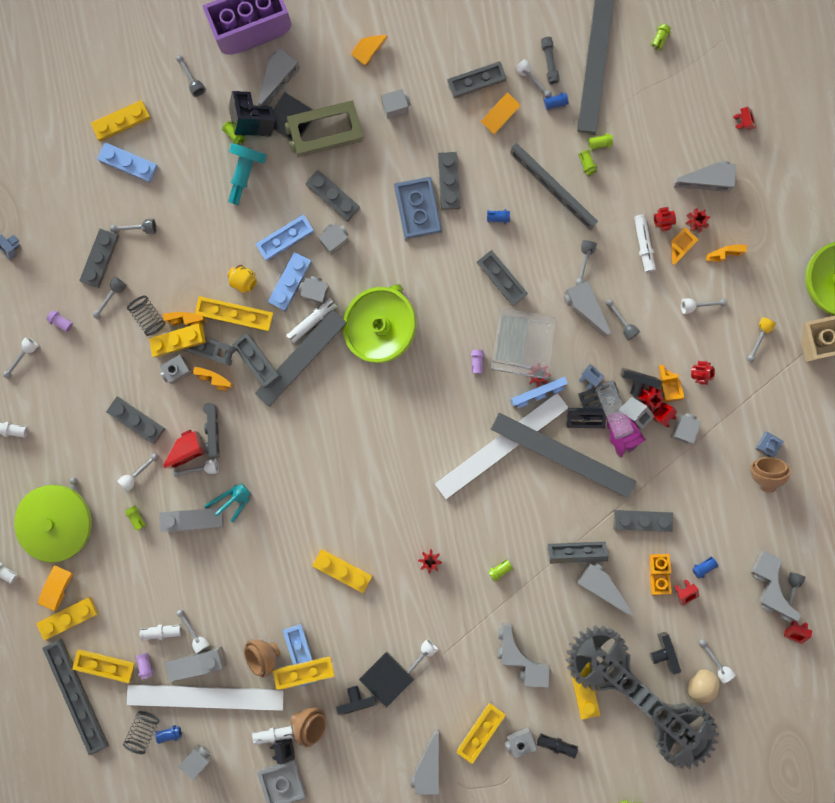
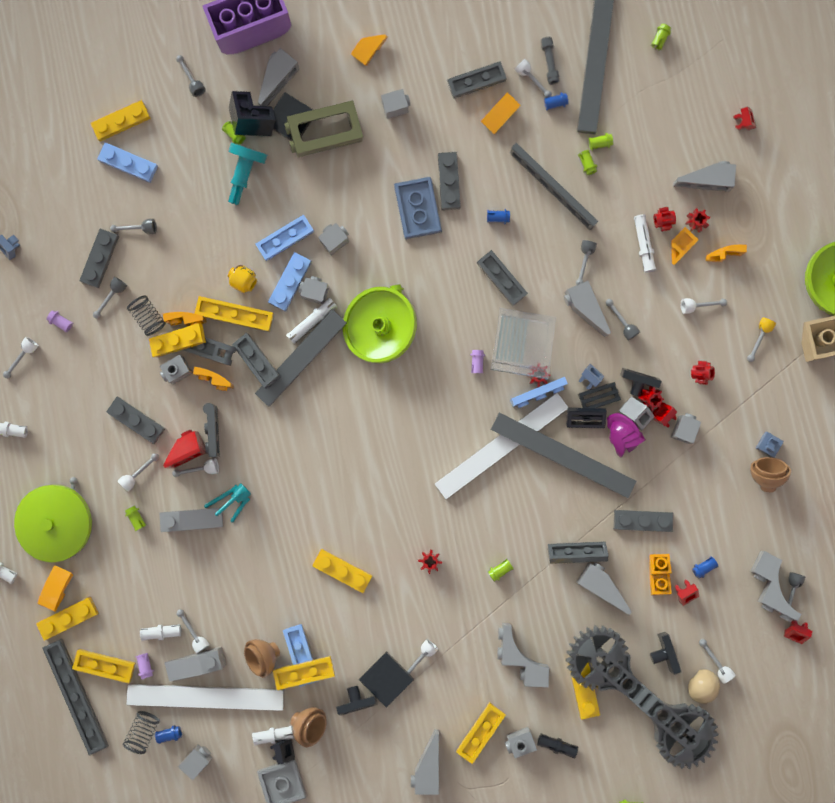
(332, 195): dark grey plate -> none
(614, 410): clear tile -> none
(670, 385): light orange slope -> none

